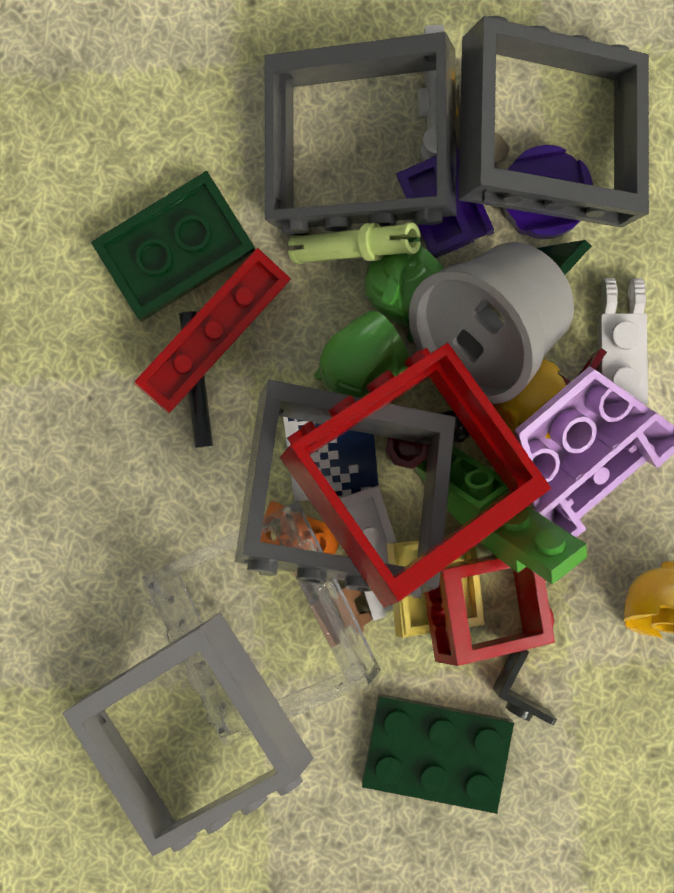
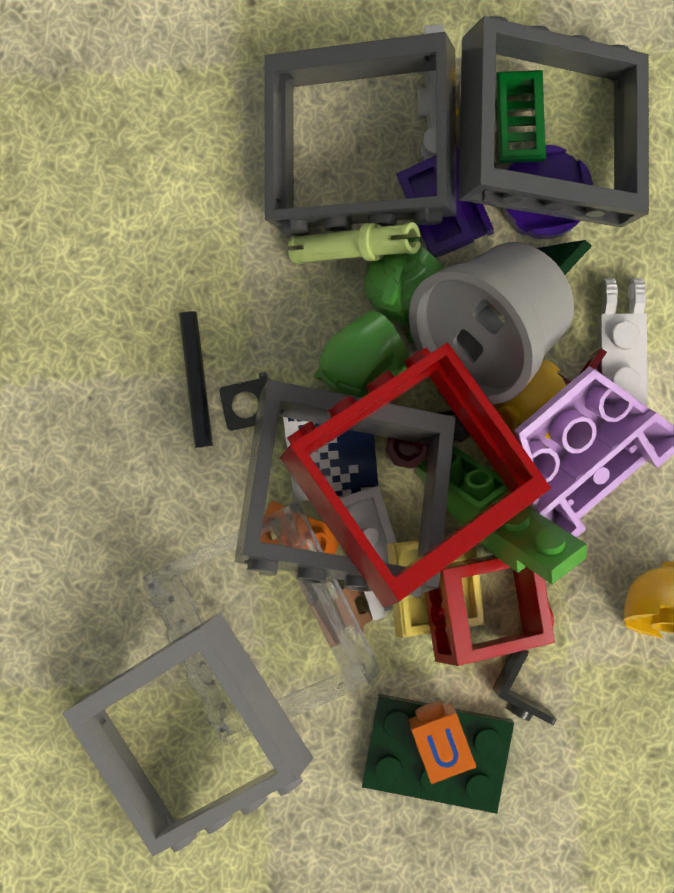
(173, 246): dark green plate -> none
(212, 331): red plate -> none
(227, 395): none -> pearl dark grey bracket
(441, 741): none -> orange brick
(520, 84): none -> green slope

